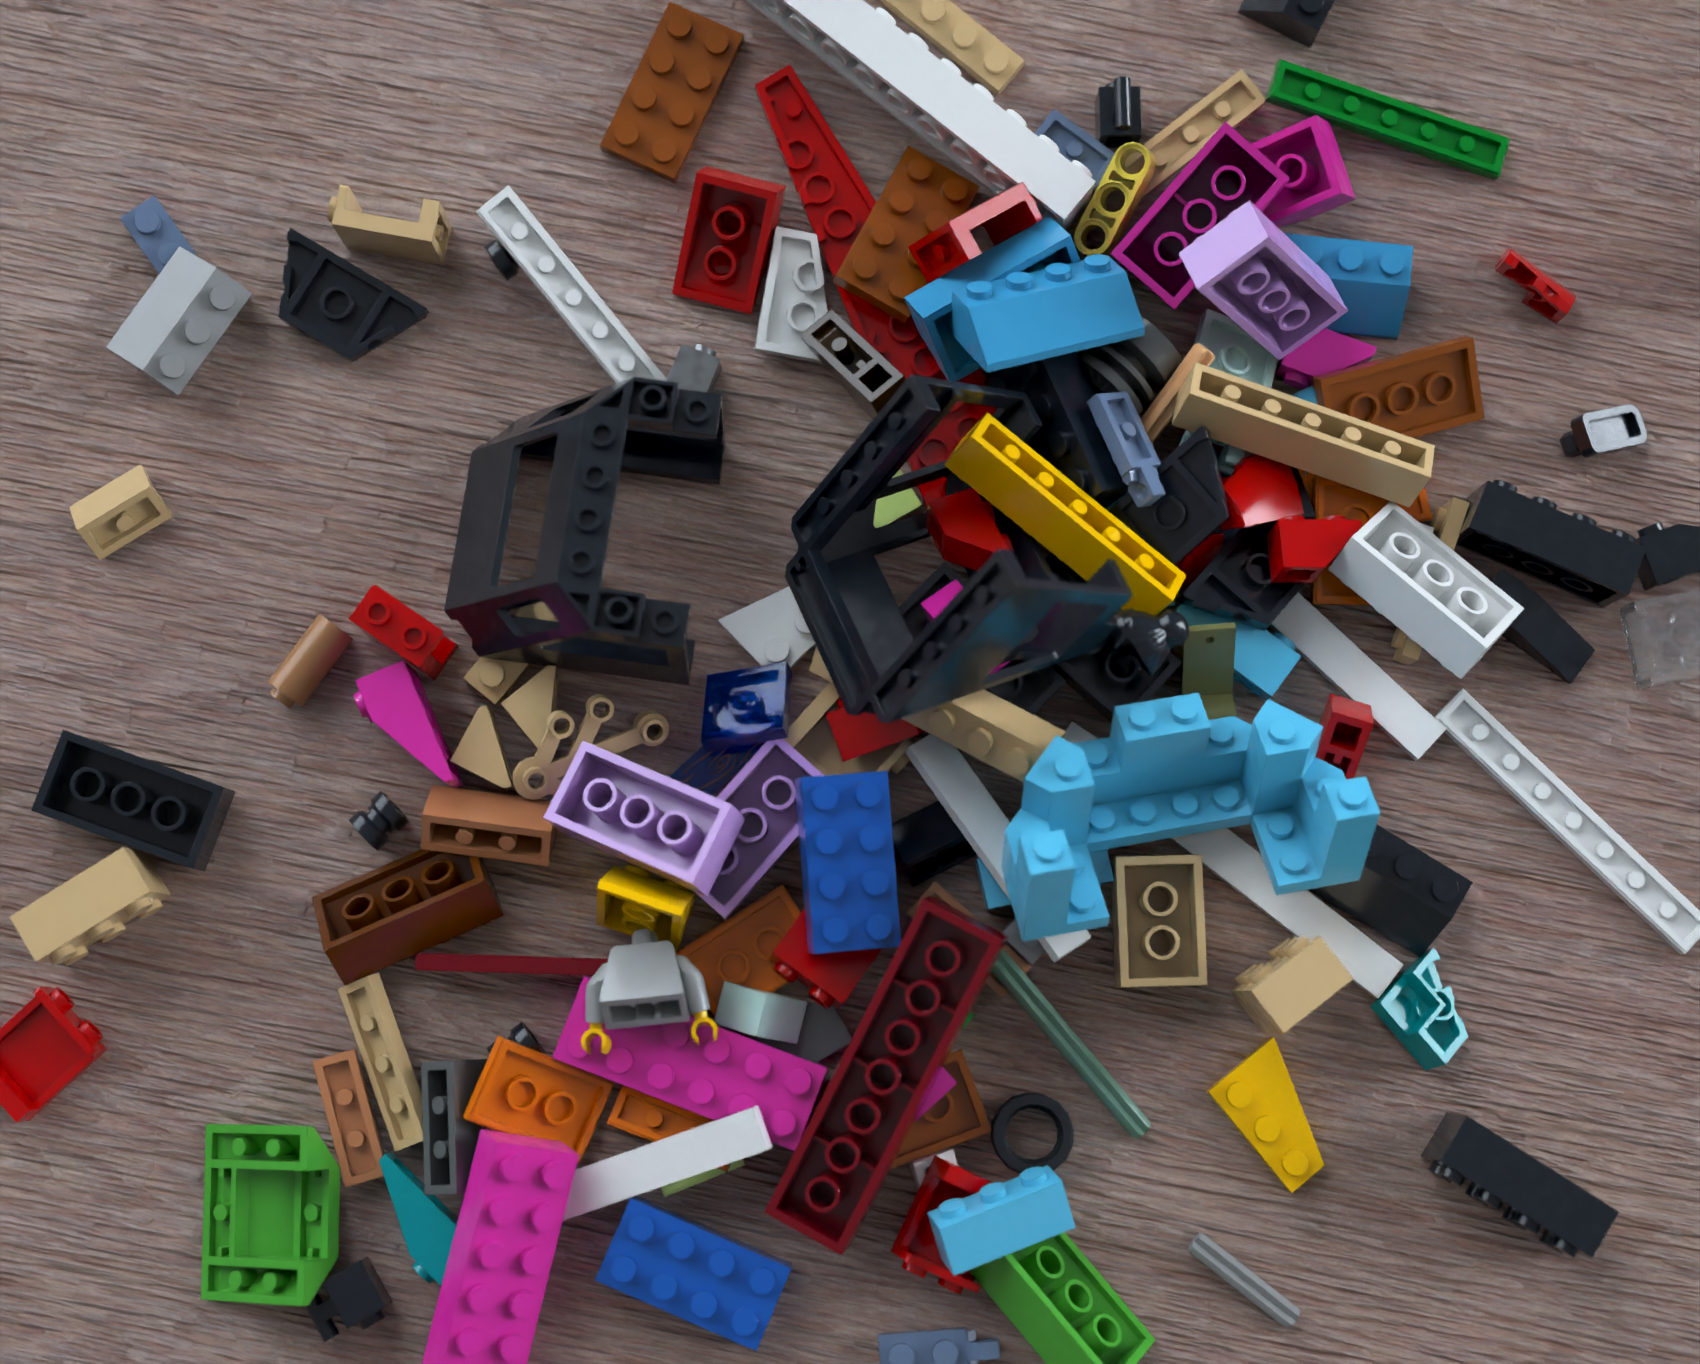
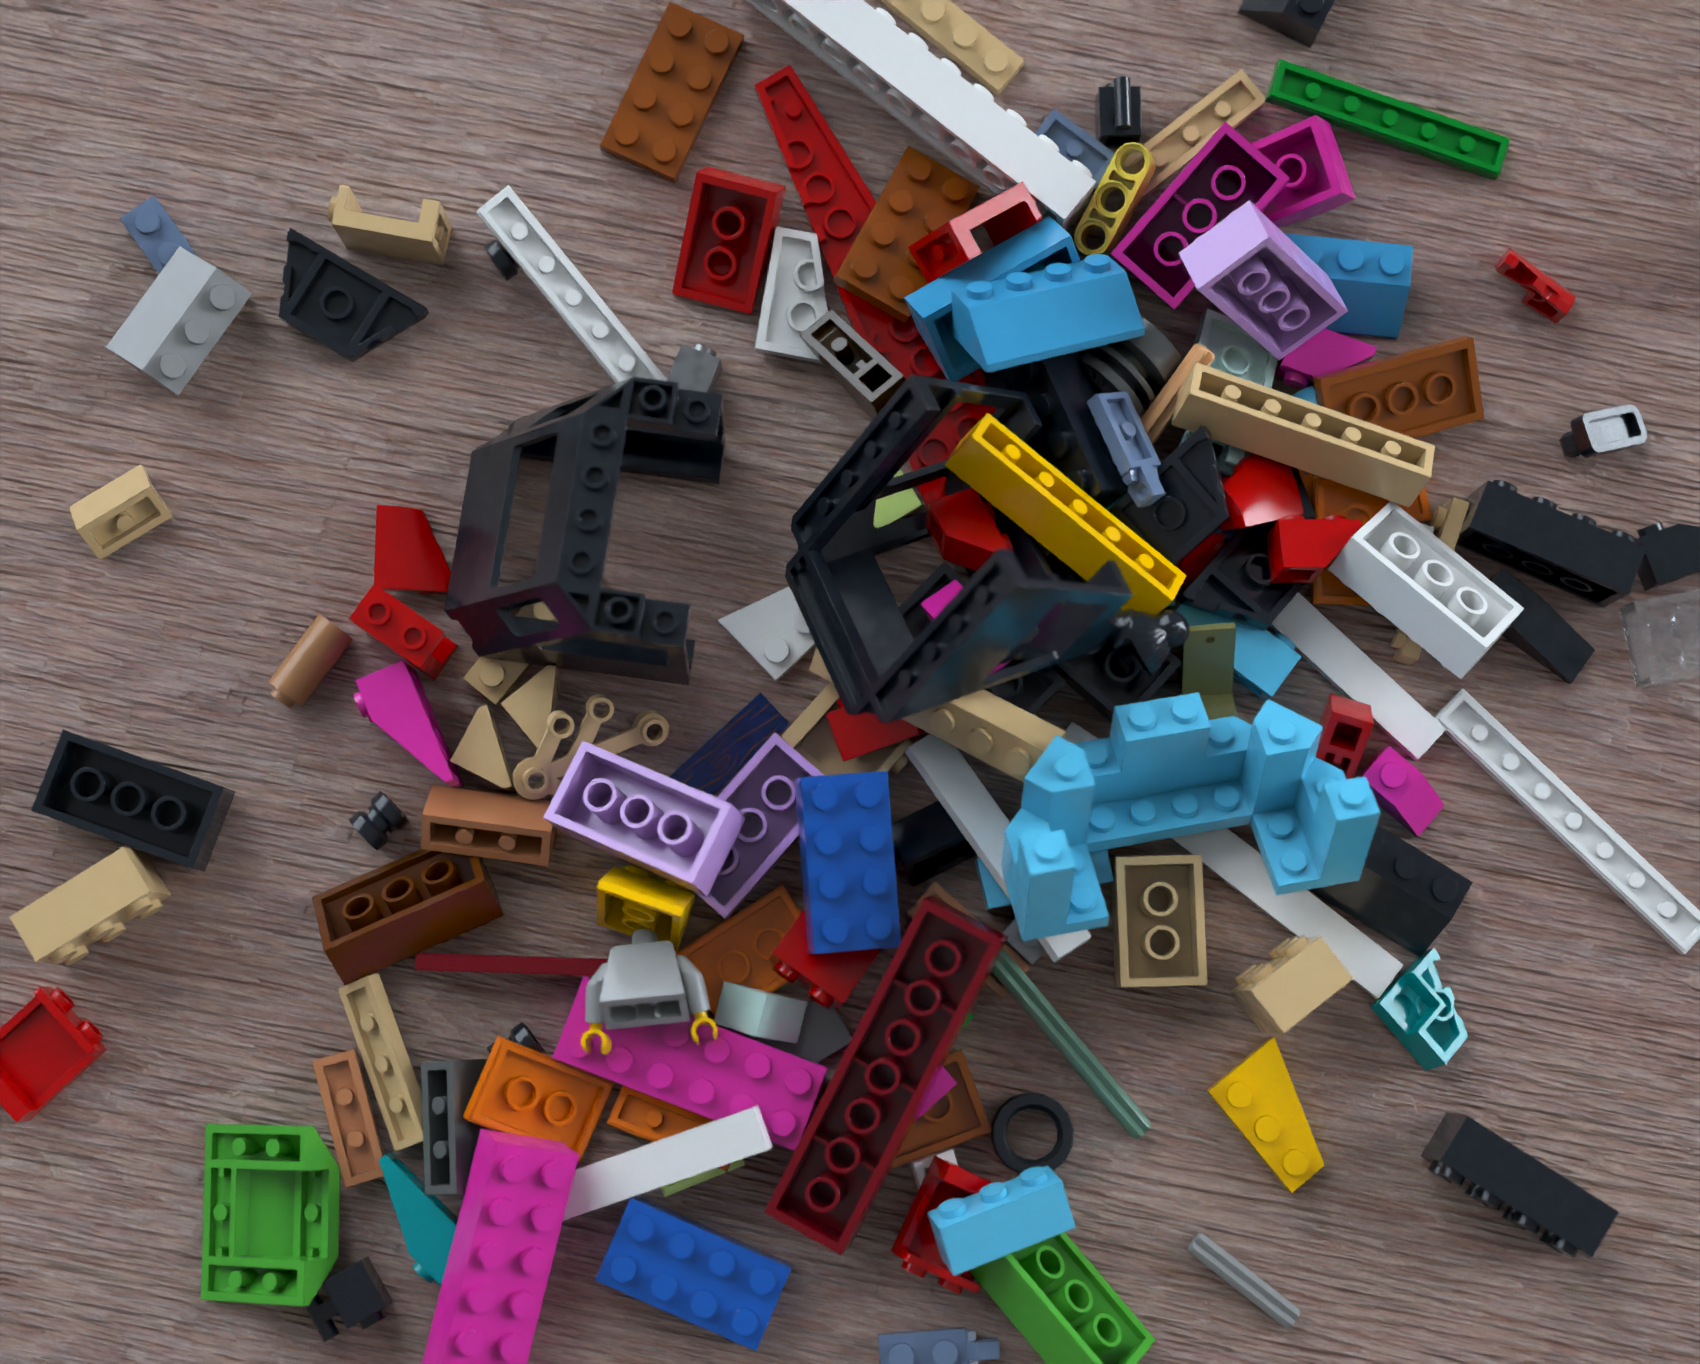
(408, 553): none -> red slope
(746, 706): clear blue tile -> none
(1401, 790): none -> dark pink slope

